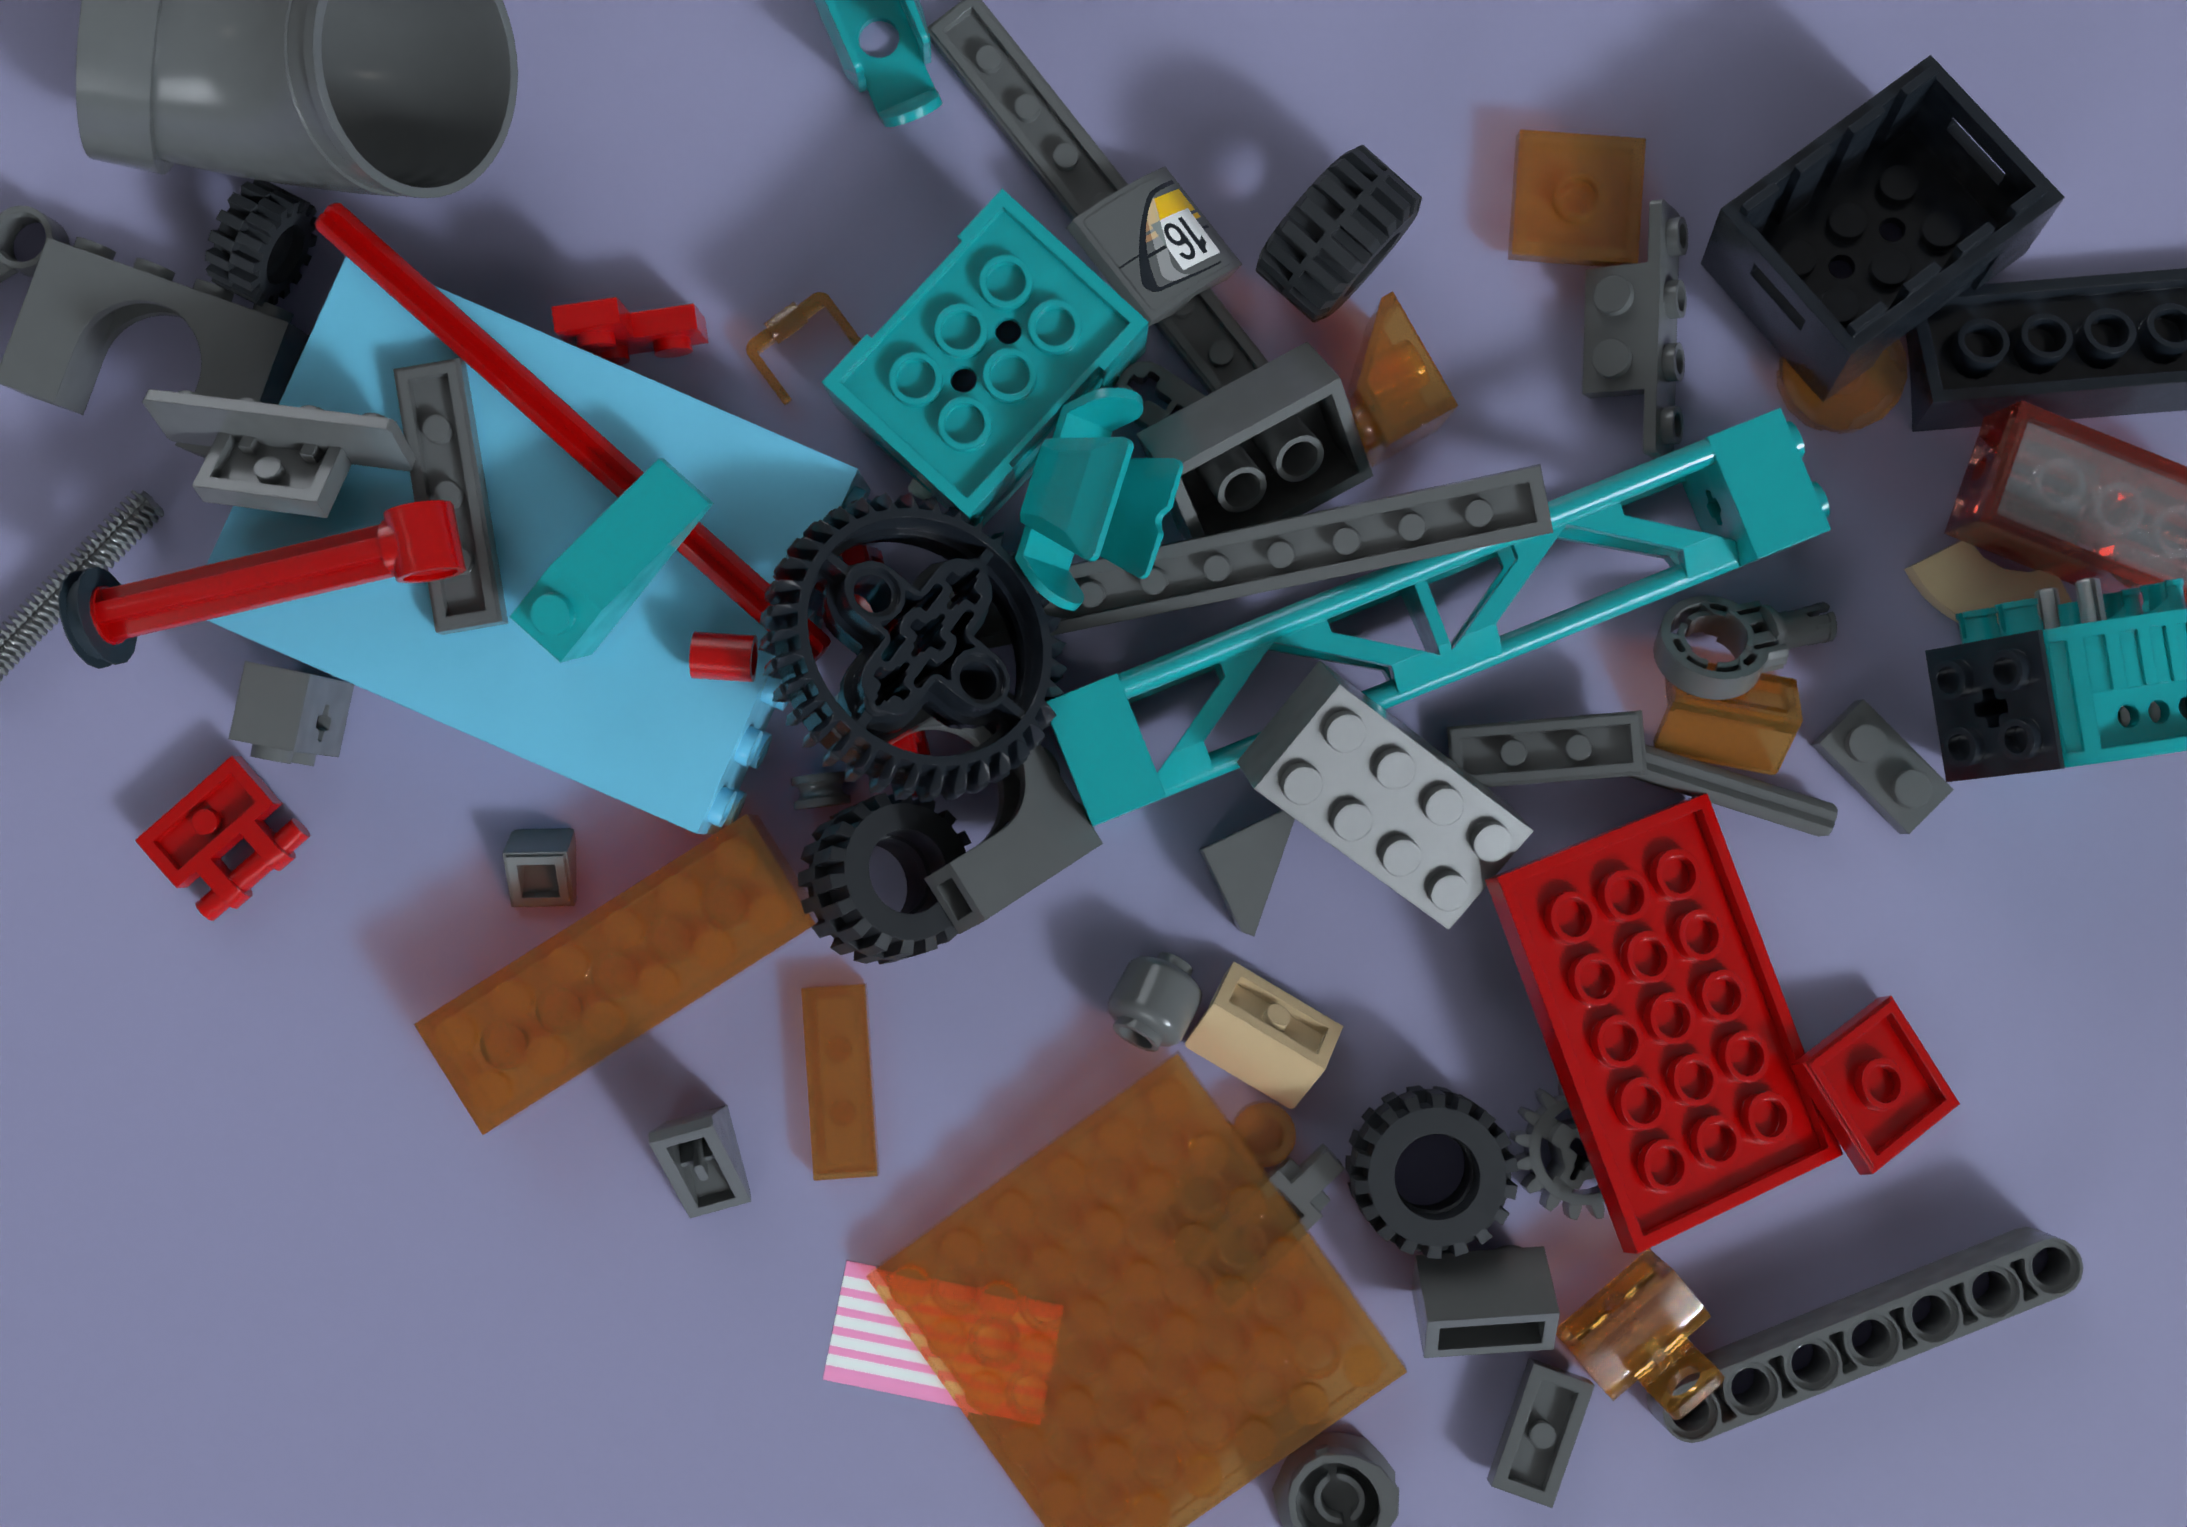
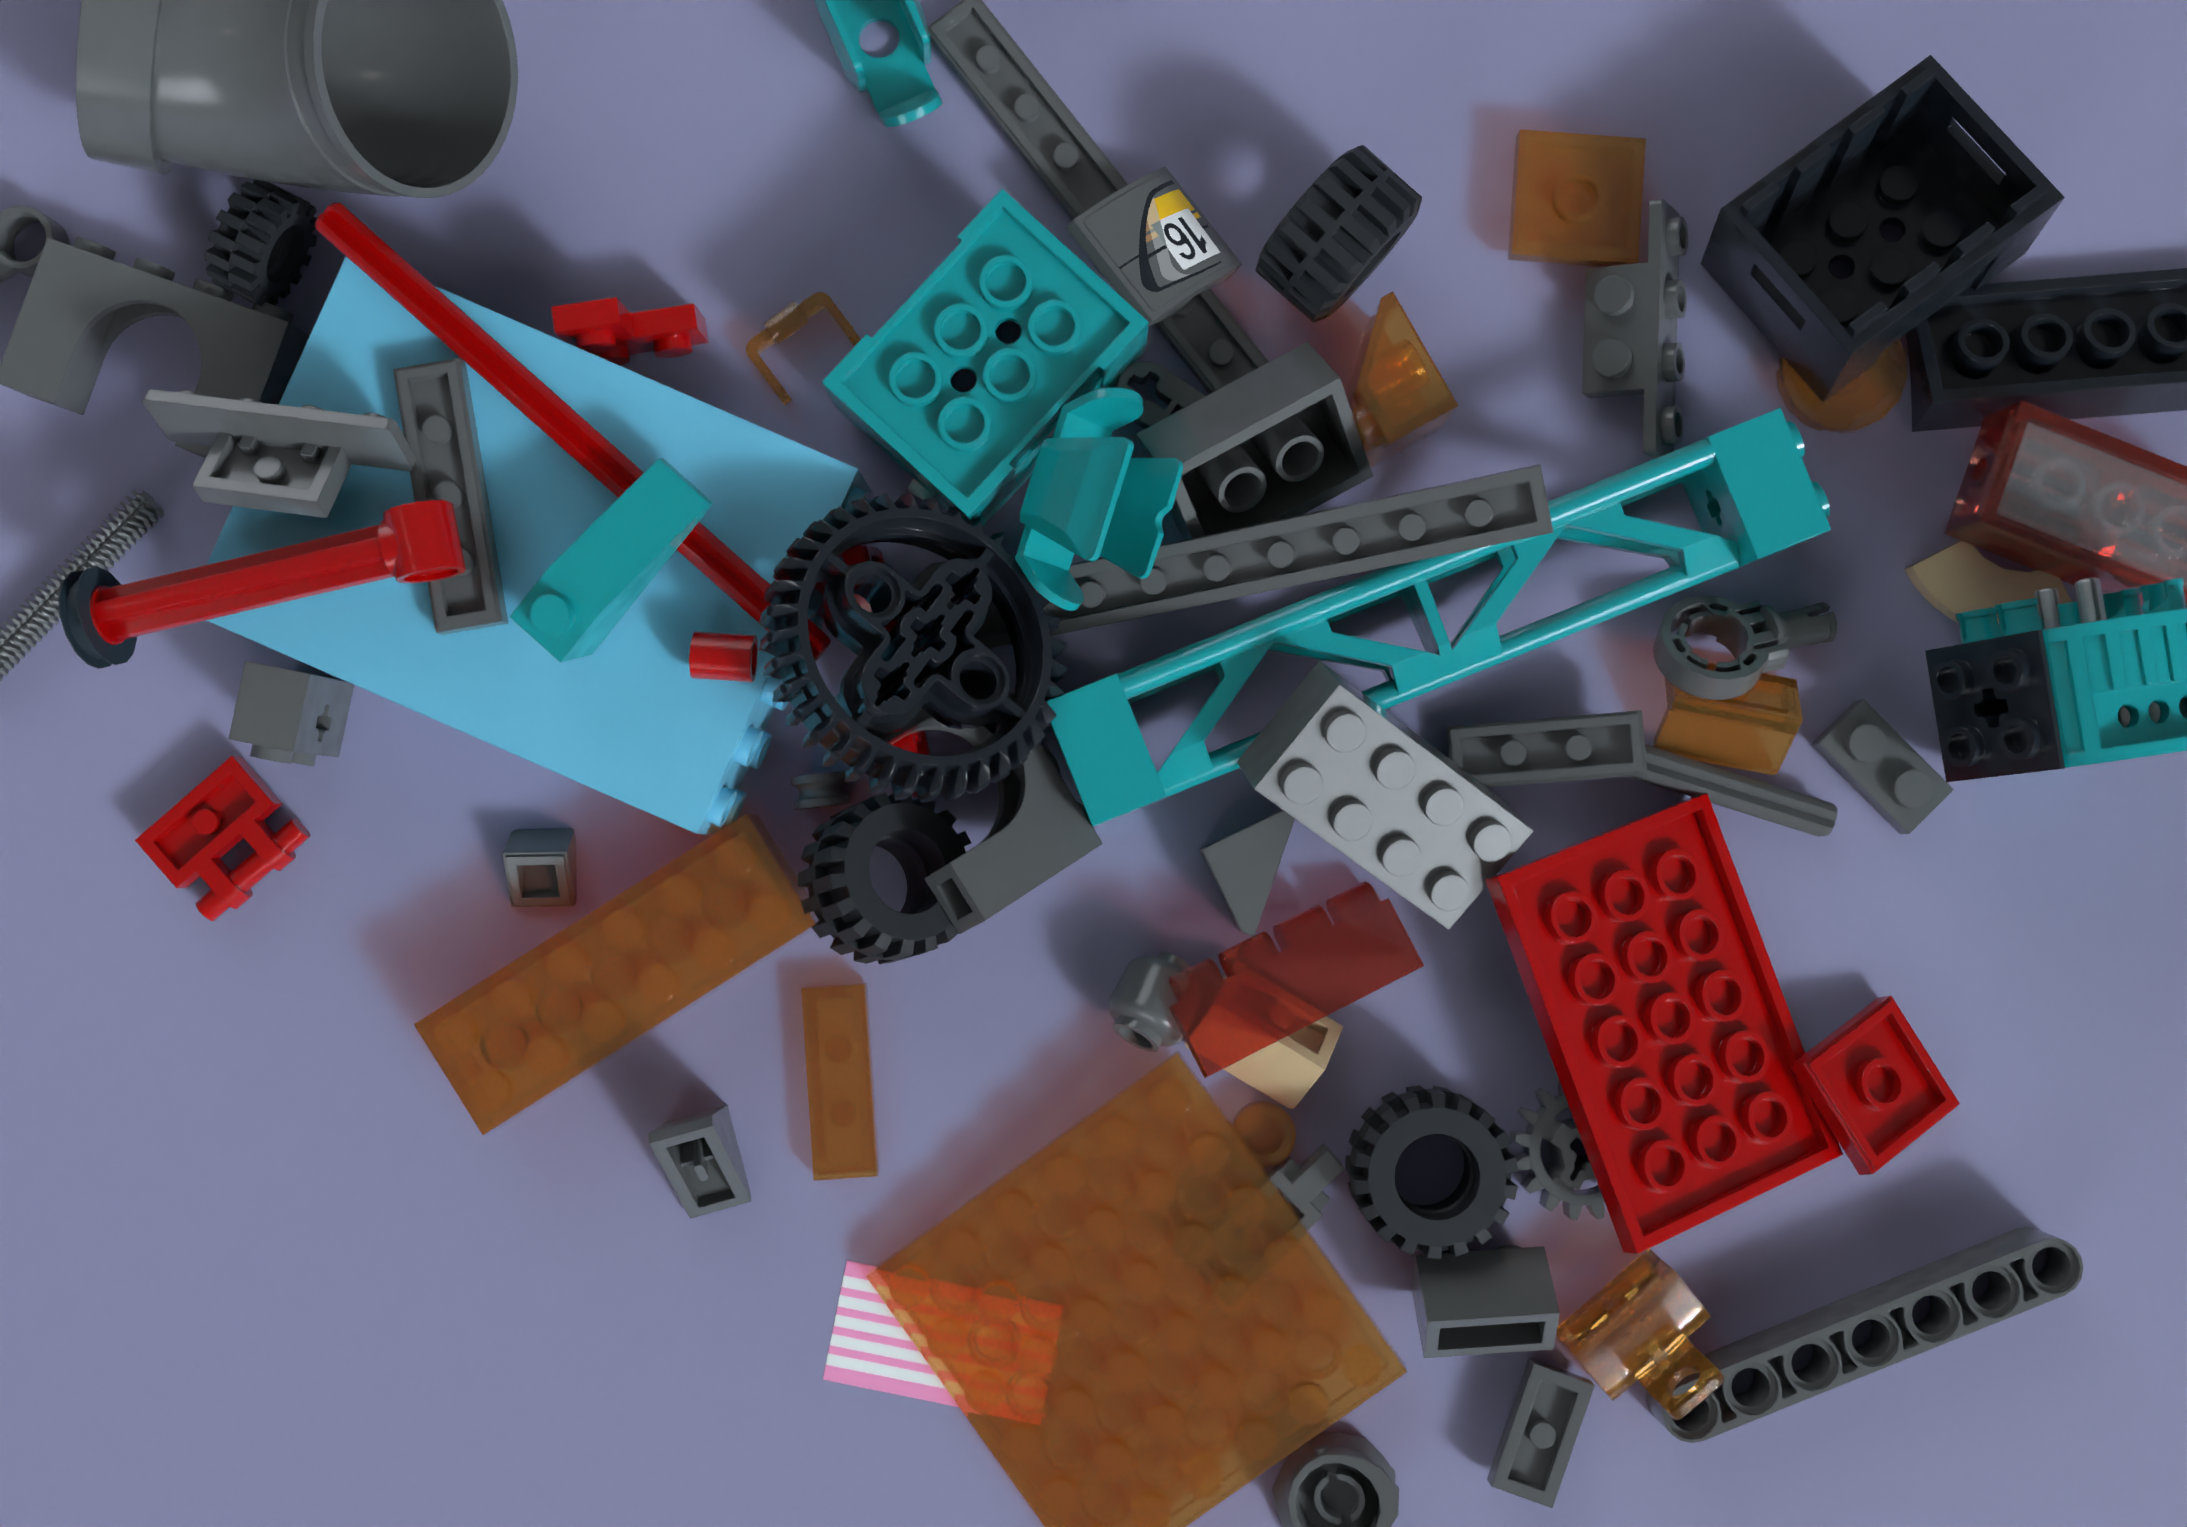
(1284, 991): none -> clear red windscreen

